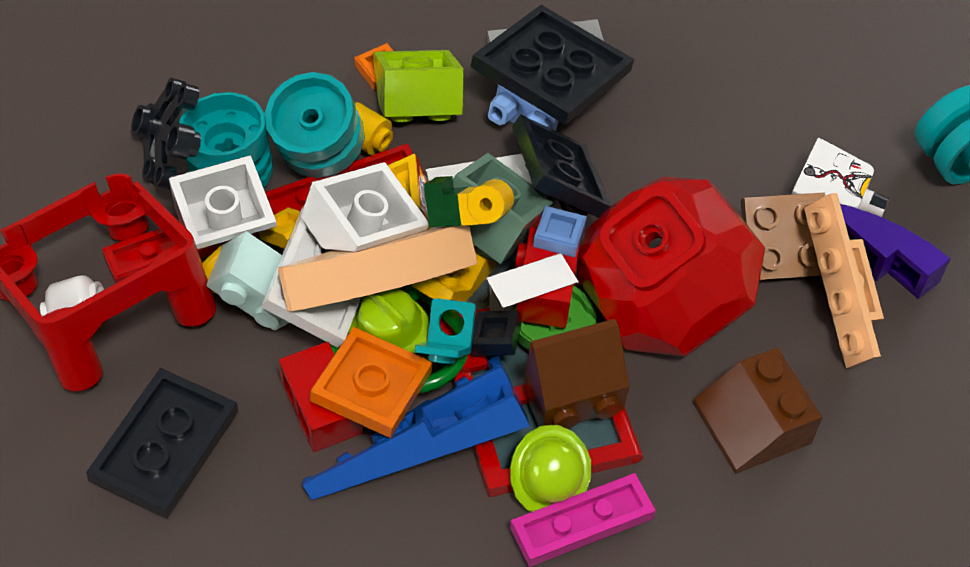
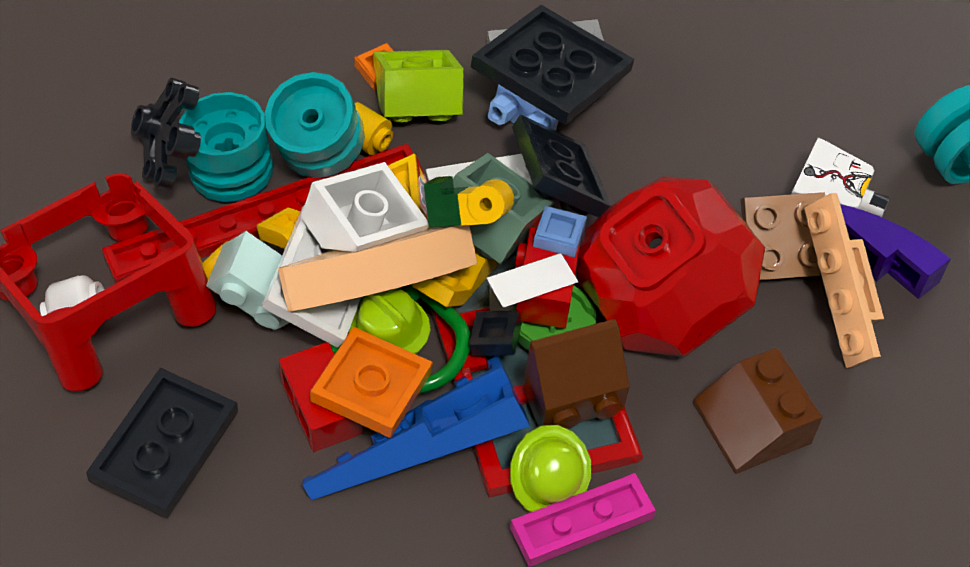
(221, 202): white slope -> none
(445, 347): teal bracket -> none

